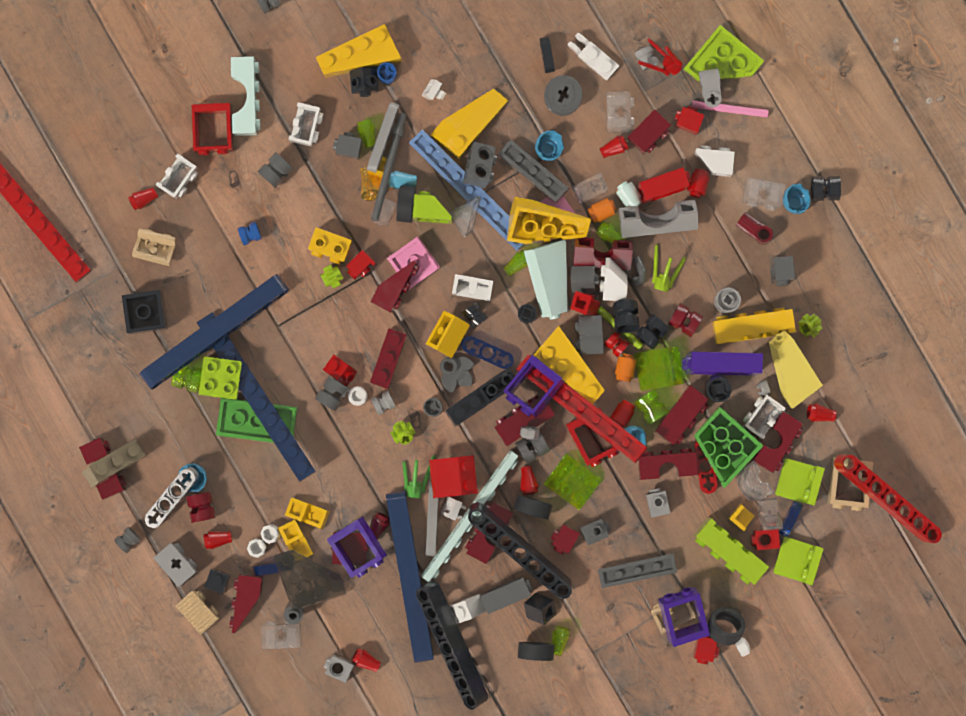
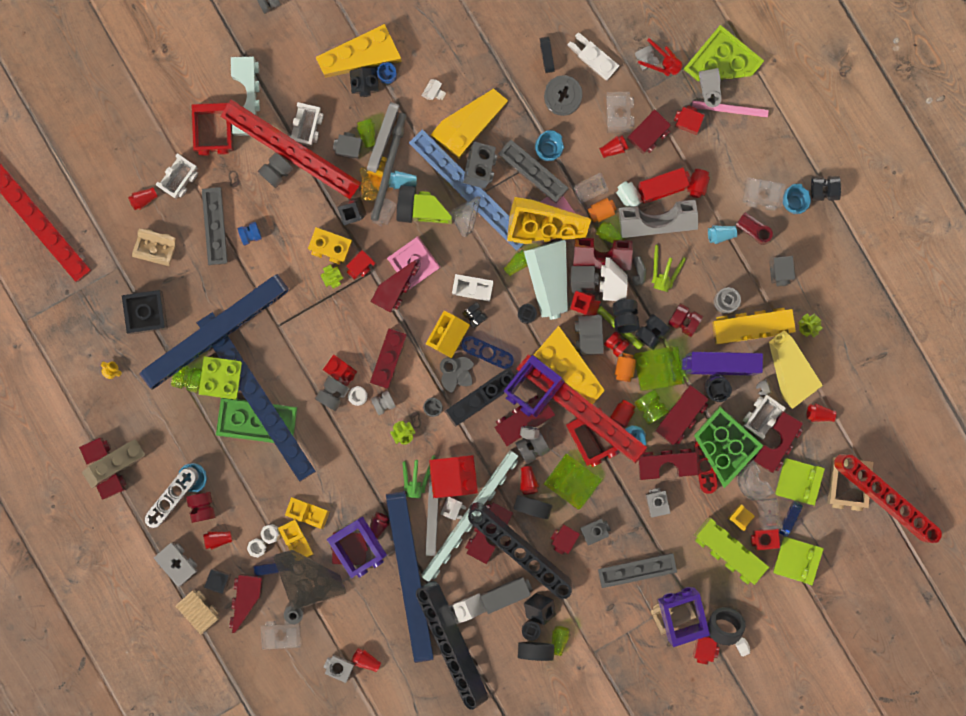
(110, 370): none -> yellow plate
(129, 538): dark grey wheel -> none
(214, 226): none -> dark grey plate
(290, 149): none -> red plate
(352, 211): none -> black brick
(531, 630): none -> black wheel
(717, 162): white slope -> none
(719, 234): none -> medium azure cone

